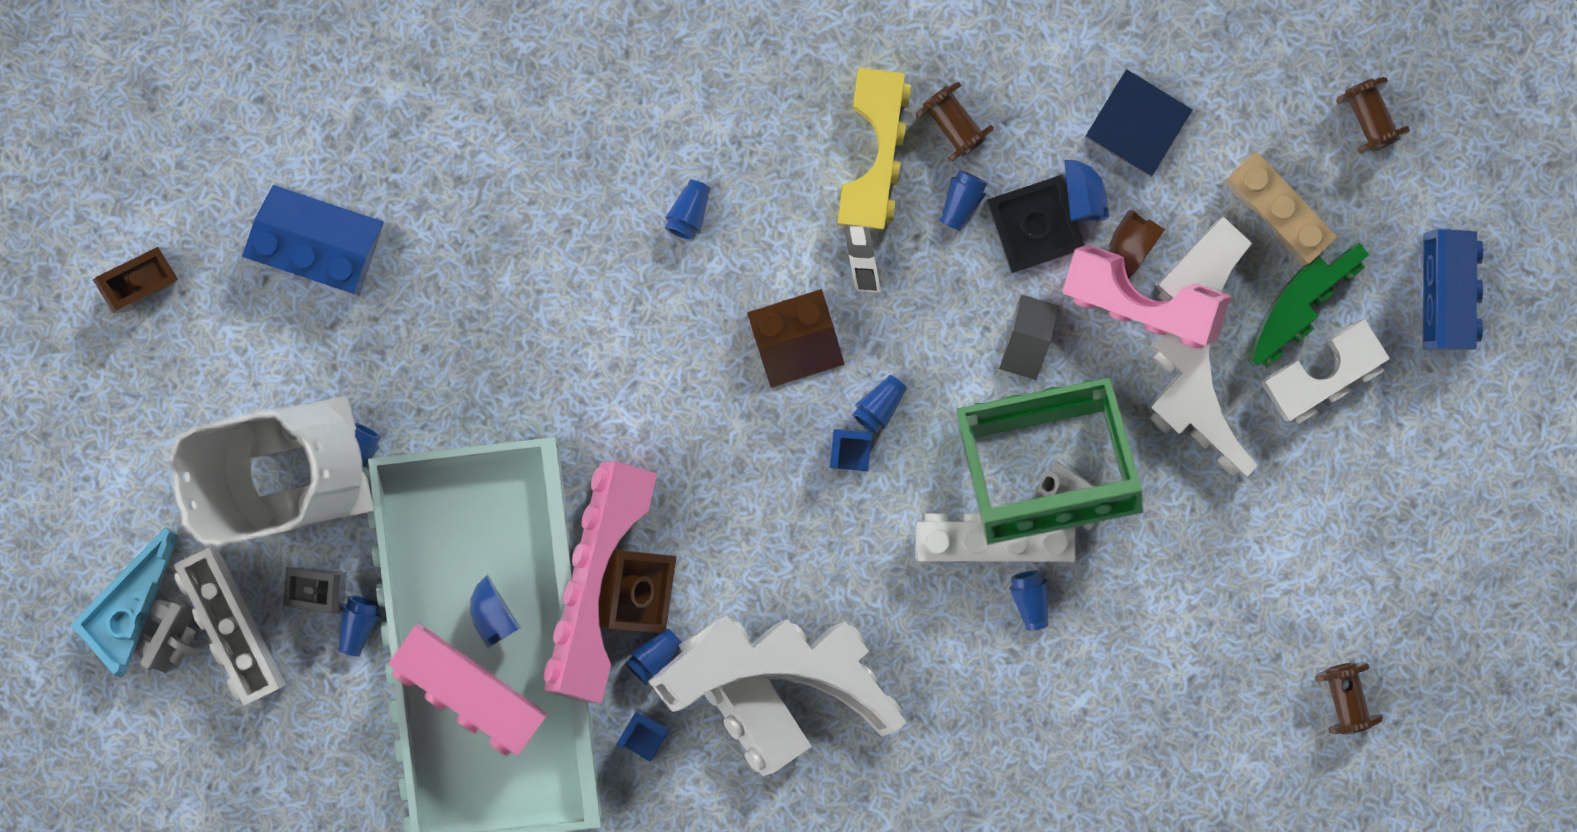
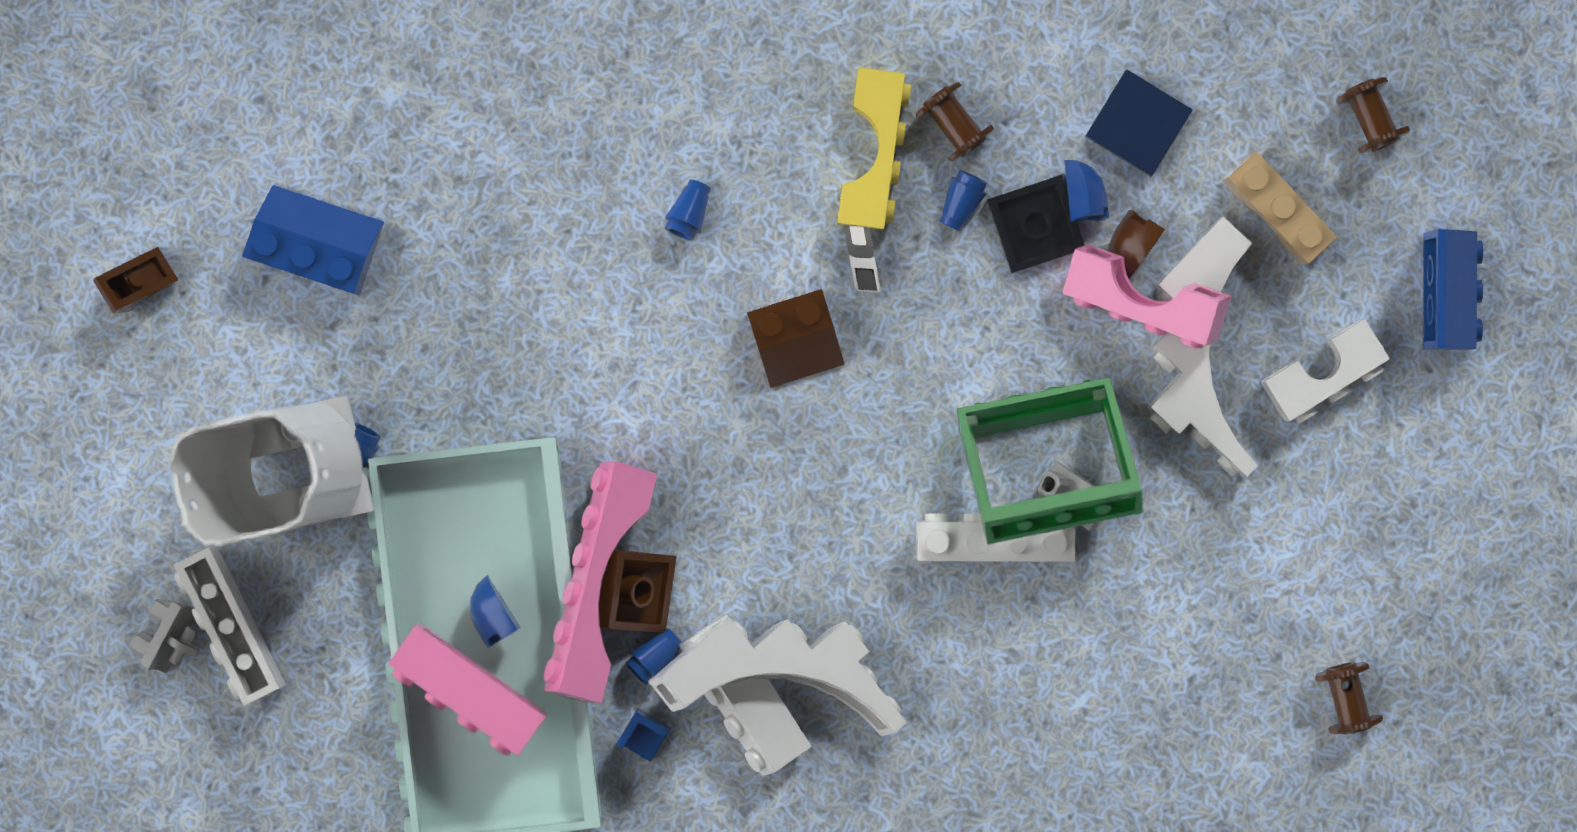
(119, 613): medium azure wing -> none
(315, 590): dark grey slope -> none
(357, 622): blue cone -> none
(850, 450): blue panel -> none
(879, 404): blue cone -> none
(1029, 337): dark grey slope -> none
(1031, 598): blue cone -> none
(1290, 312): green slope -> none

